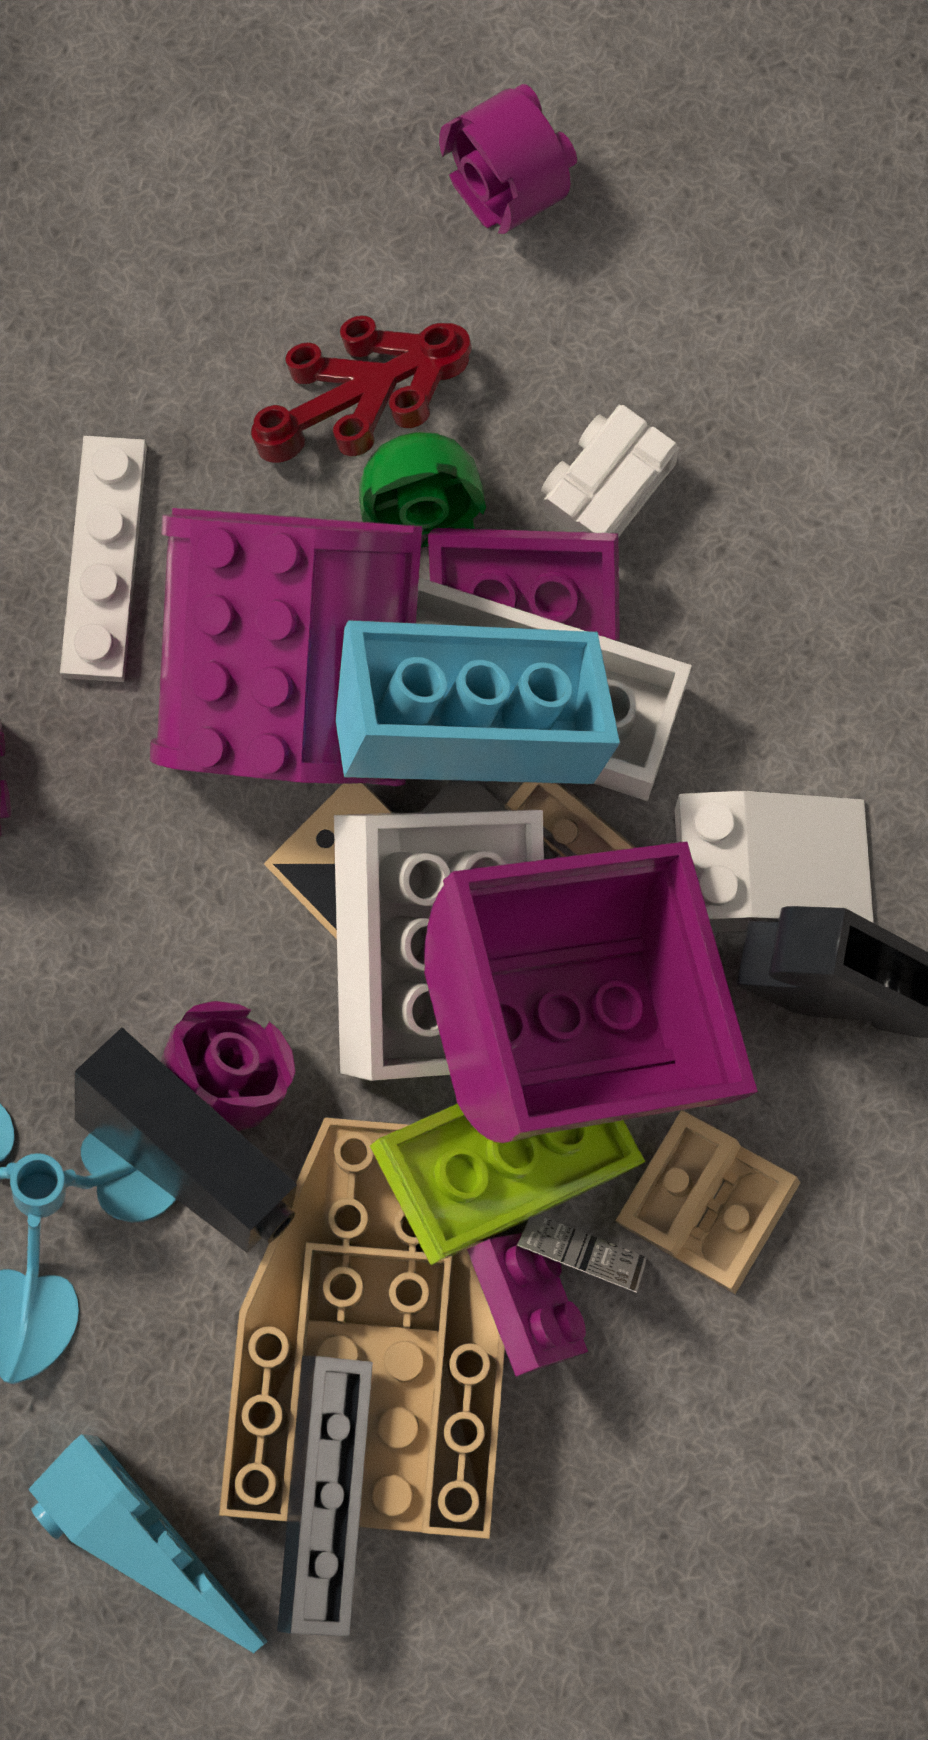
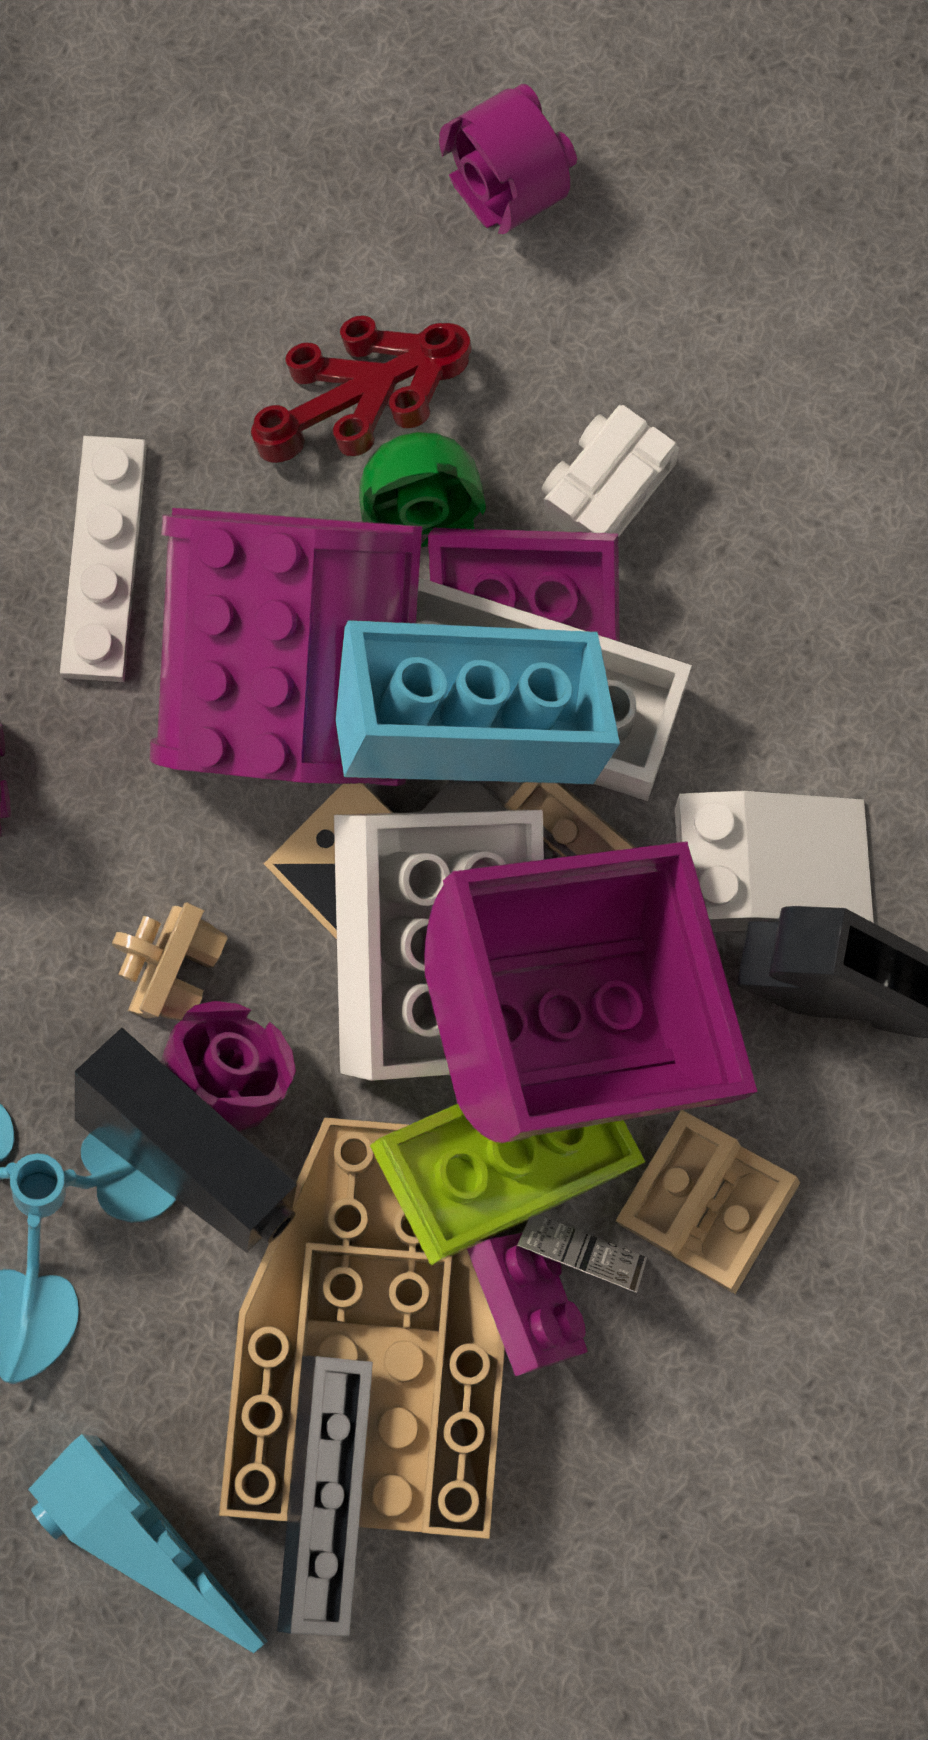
(181, 937): none -> tan hips

